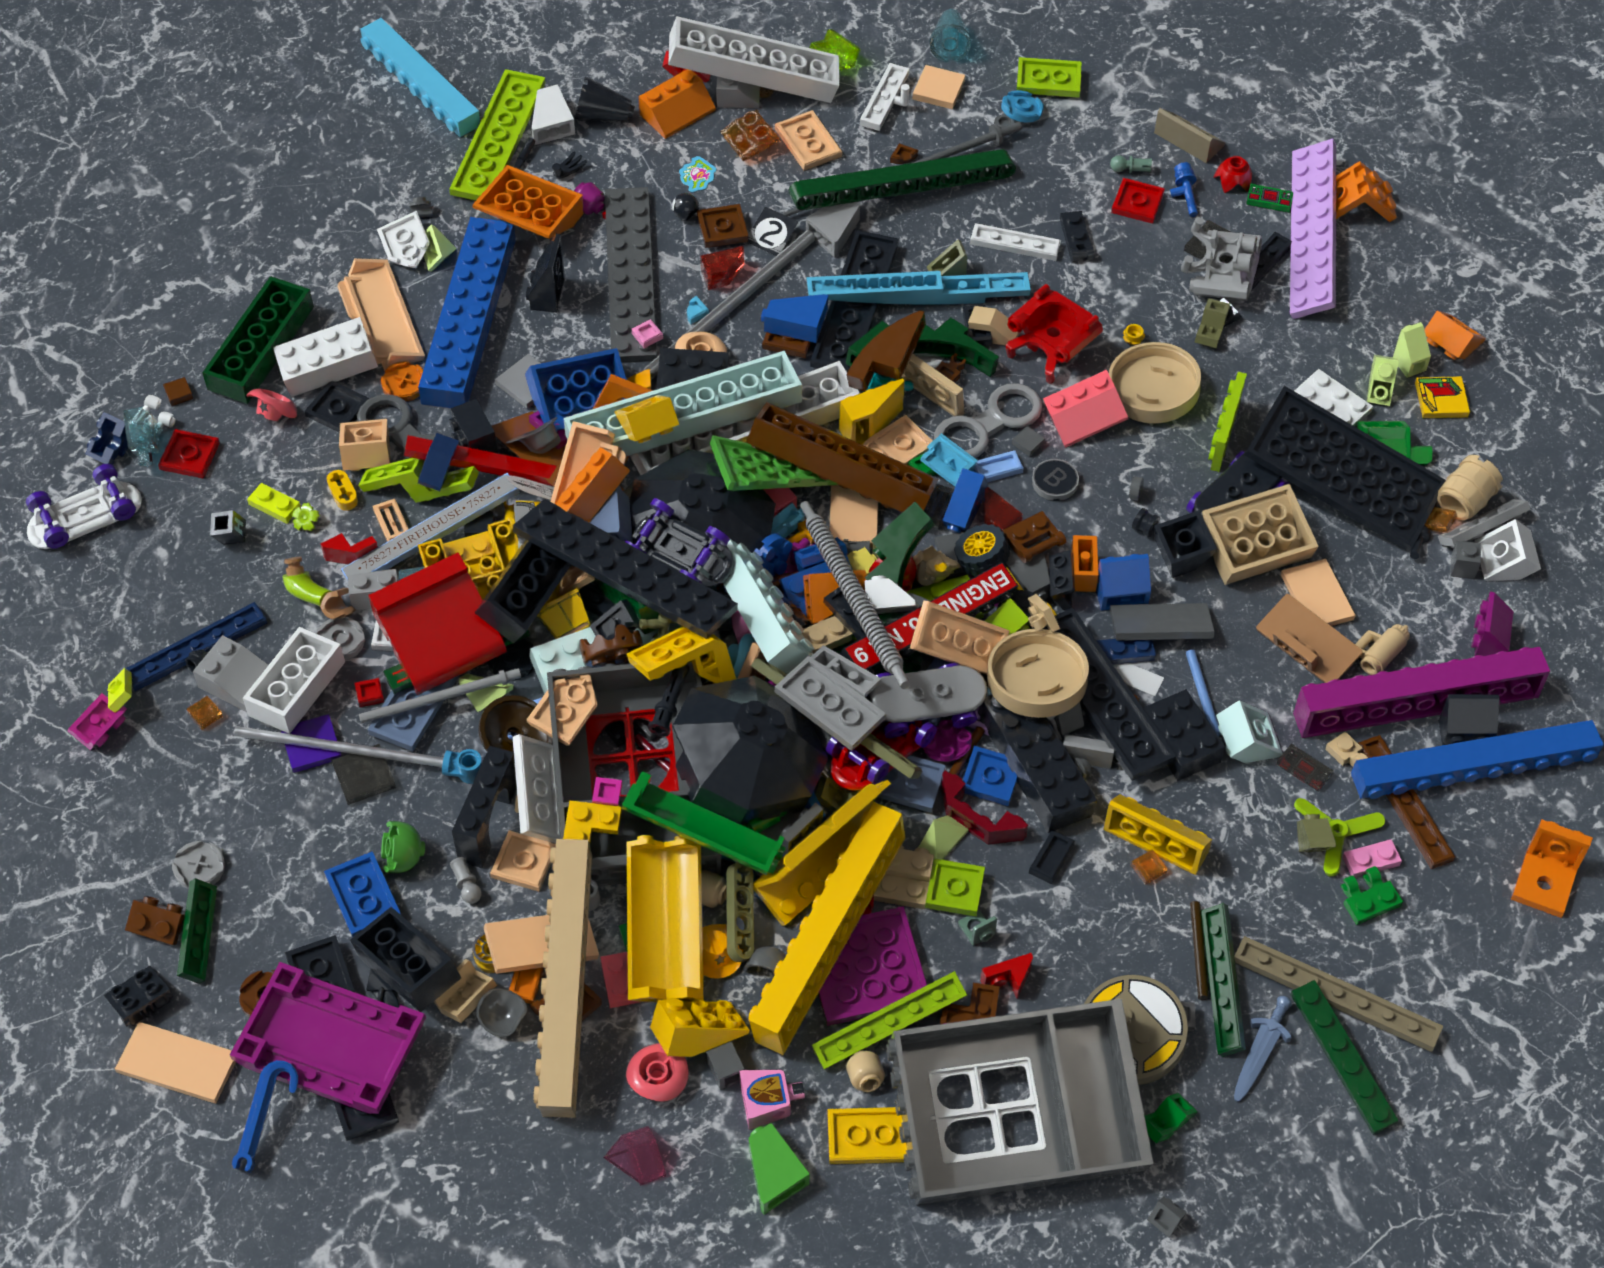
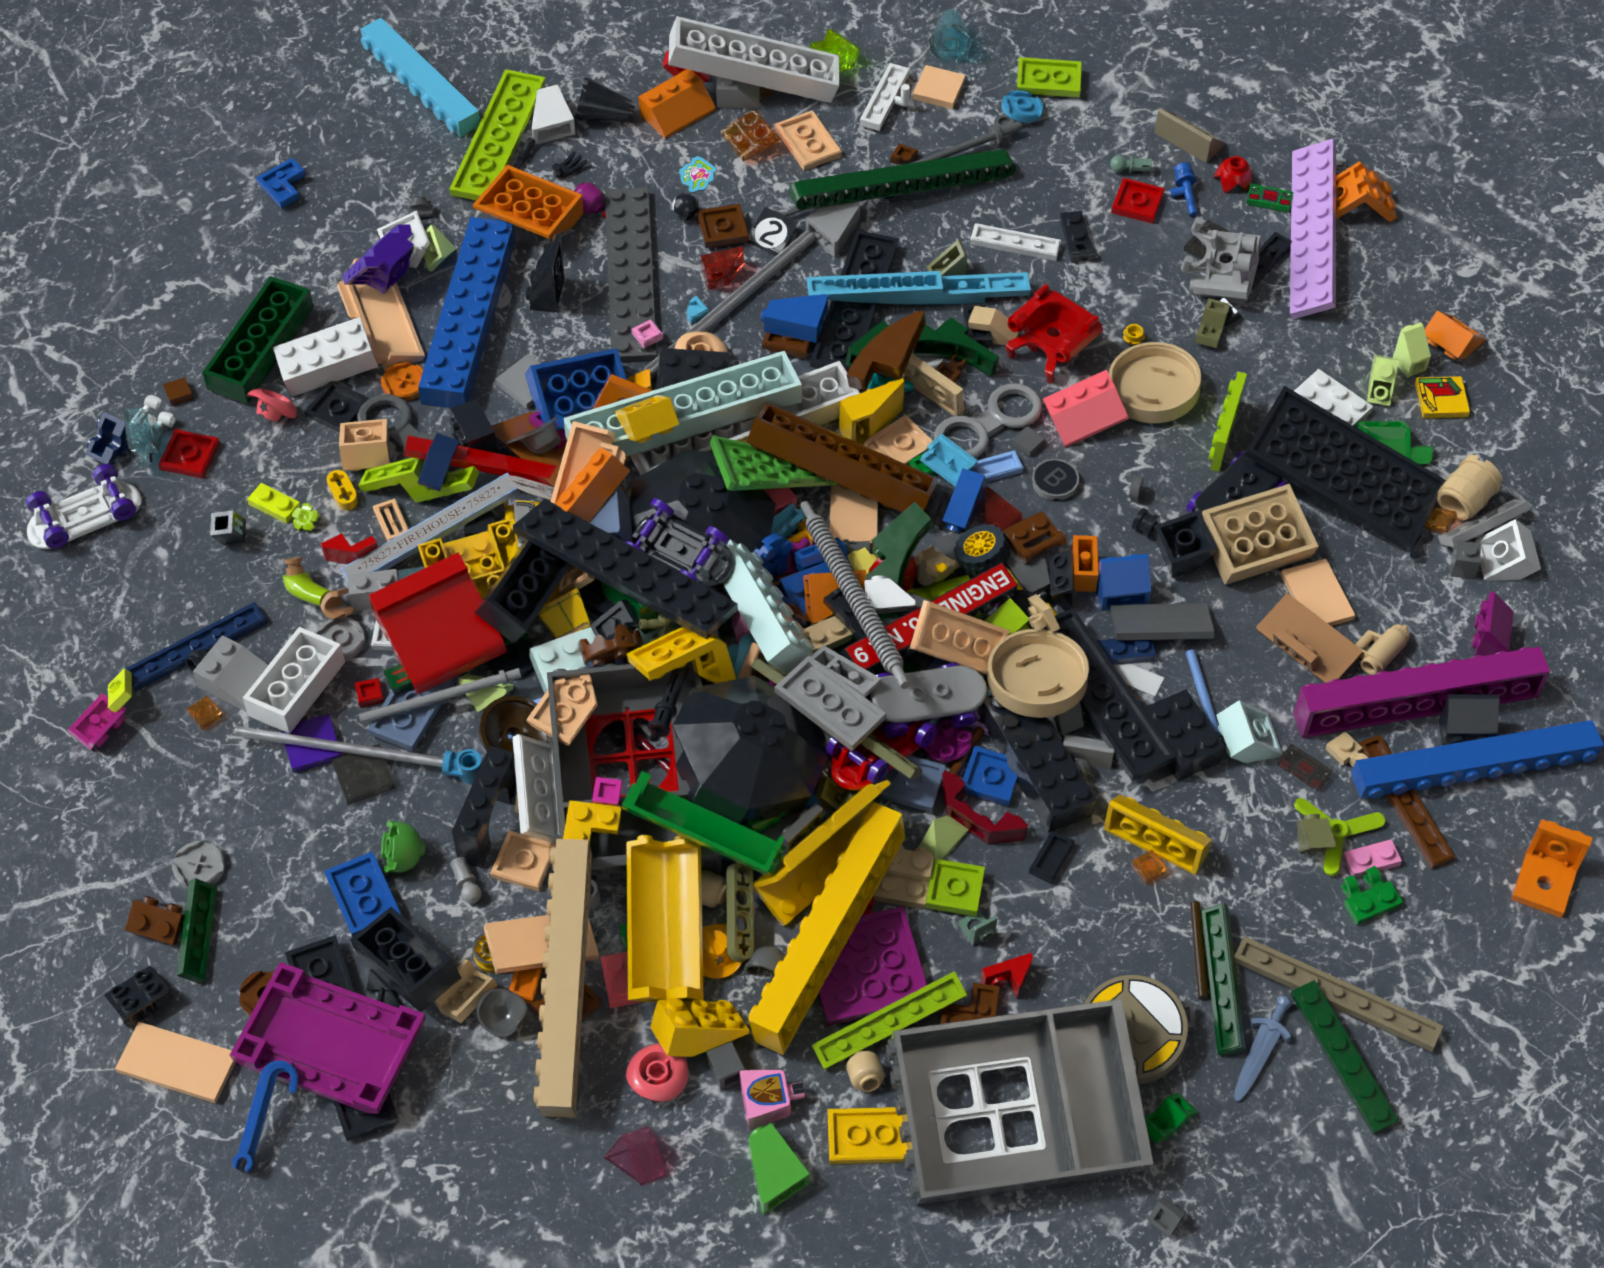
(278, 180): none -> blue plate
(384, 261): none -> dark purple slope

